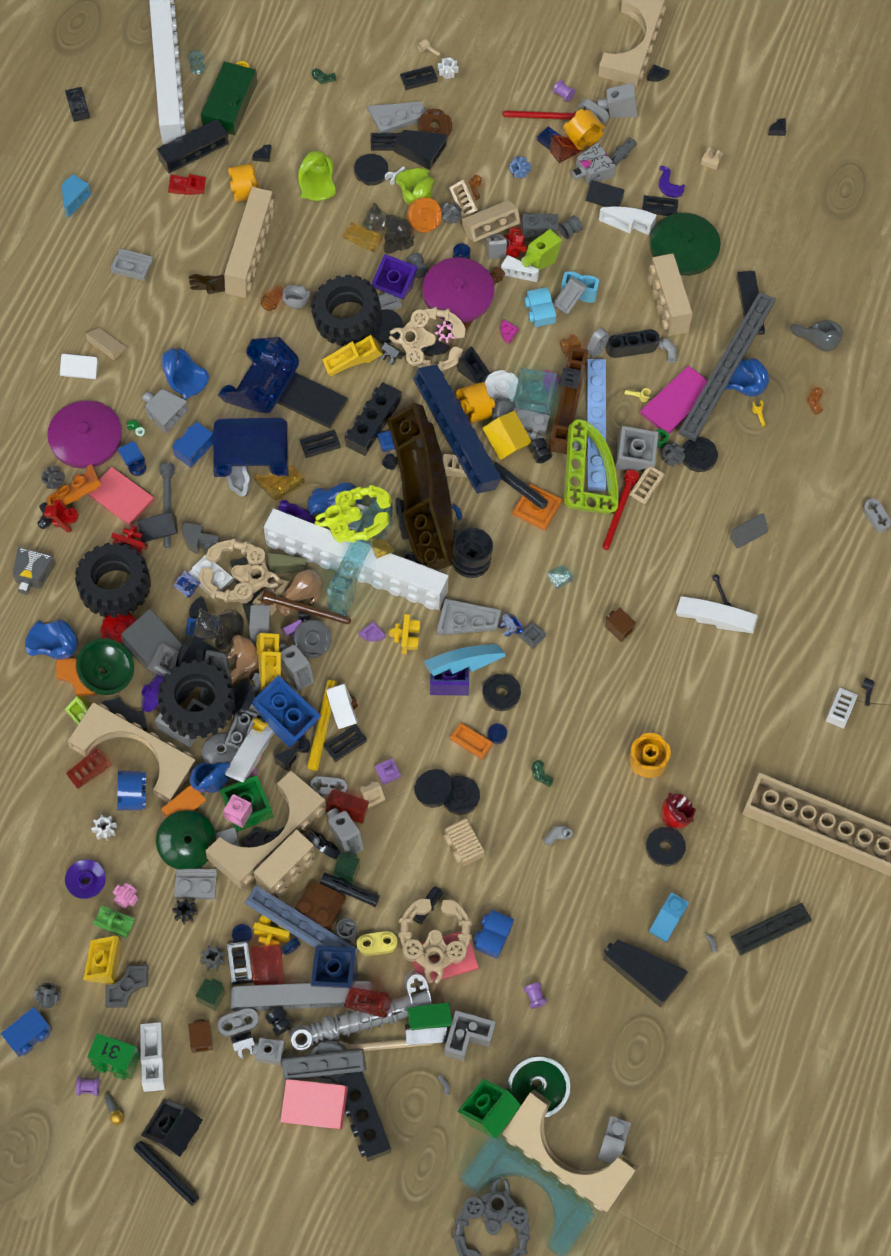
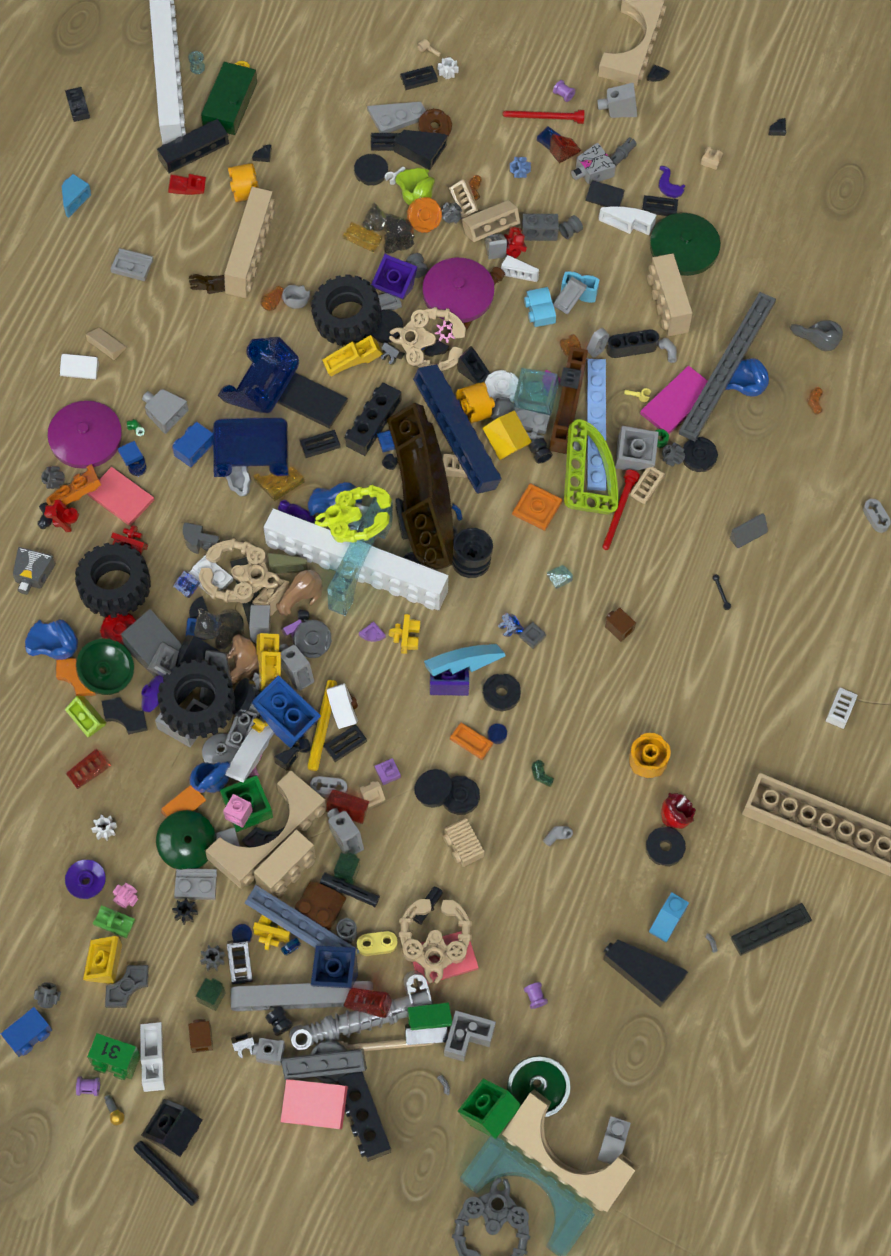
(102, 725): tan arch -> none
(130, 790): blue brick -> none
(157, 526): black slope -> none
(167, 471): dark grey piece -> none
(182, 373): blue piece -> none
(237, 1020): light grey plate -> none
(267, 965): clear red plate -> none
(271, 598): reddish brown piece -> none
(316, 177): lime piece -> none
(322, 844): black tile -> none
(323, 78): clear green arm -> none
(380, 547): clear yellow tile -> none
(463, 250): clear blue wheel -> none
(466, 618): light grey wing -> none
(494, 933): blue brick -> none
(508, 331): dark pink tile -> none
(521, 487): black axle -> none
(542, 251): lime torso -> none
(584, 129): light orange brick -> none
(600, 113): light grey beam -> none
(717, 614): white slope -> none
(748, 292): black tile -> none
(758, 410): yellow hand -> none
(868, 684): black hand -> none

